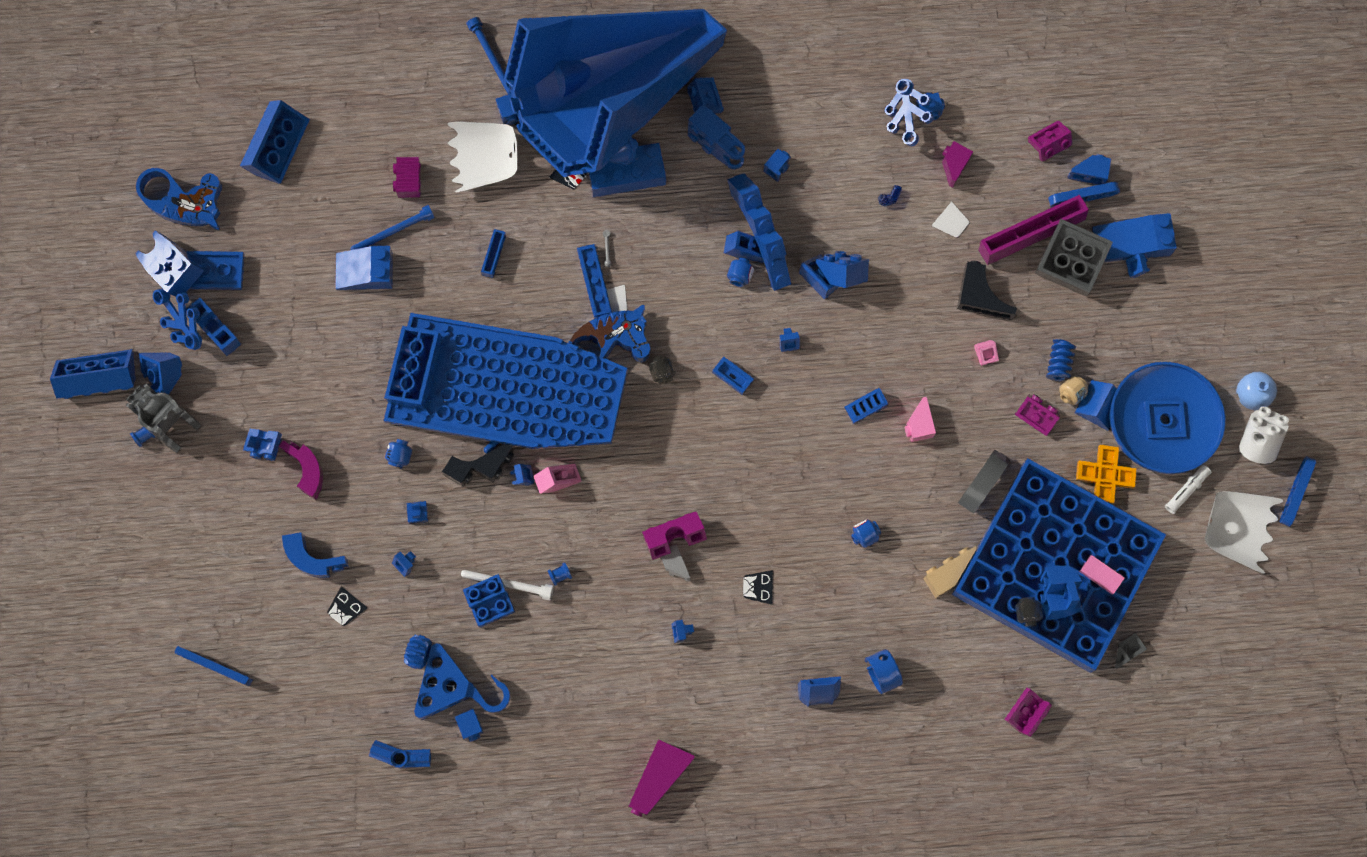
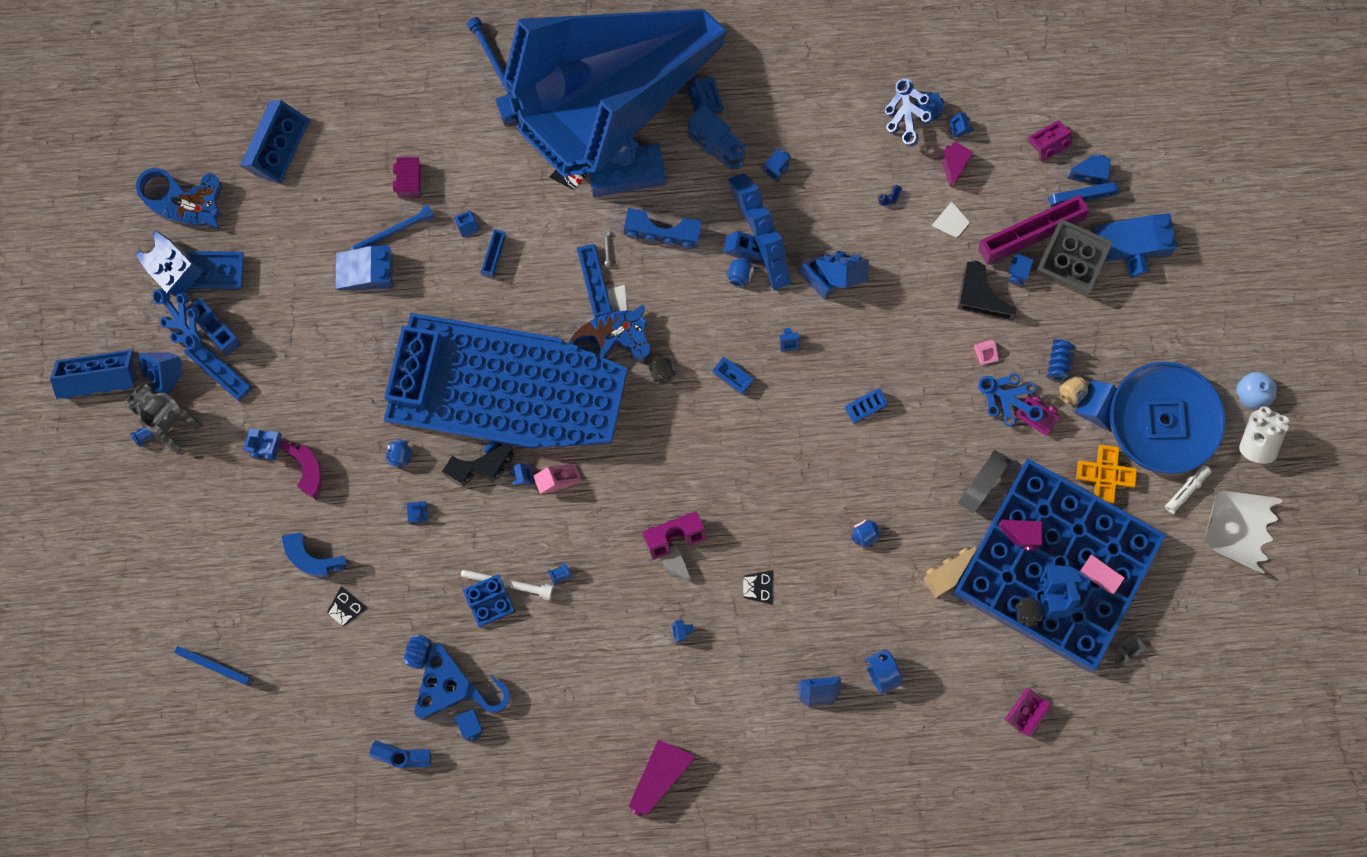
(219, 372): none -> blue tile
(404, 563): blue tile -> none
(466, 224): none -> blue slope
(483, 153): white piece -> none
(639, 226): none -> blue arch
(920, 424): bright pink slope -> none
(960, 125): none -> blue tile
(1008, 397): none -> blue plant
(1020, 269): none -> blue brick
(1023, 533): none -> magenta slope
(1297, 491): blue beam -> none

